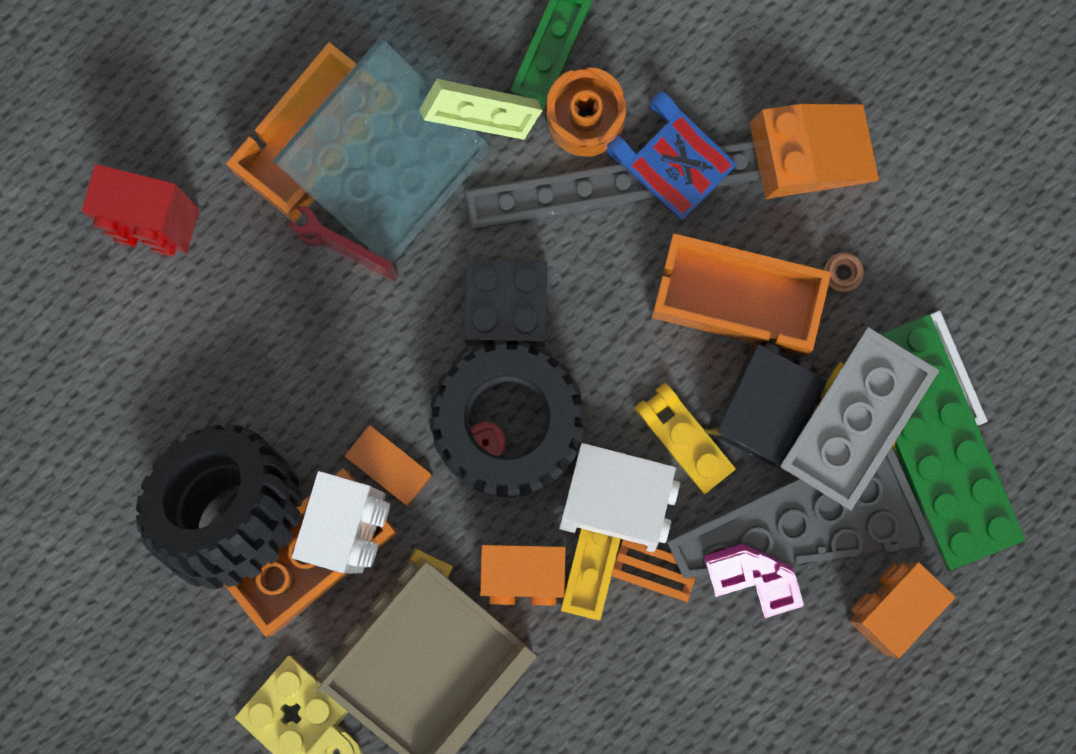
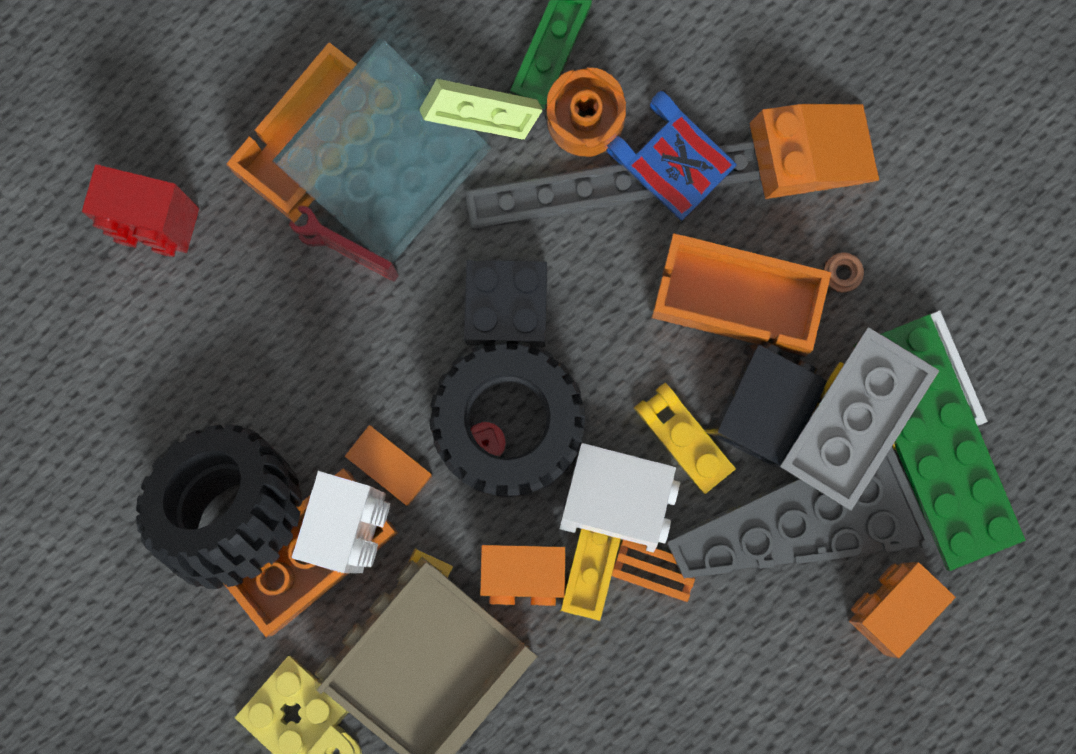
(745, 567): tile -> none

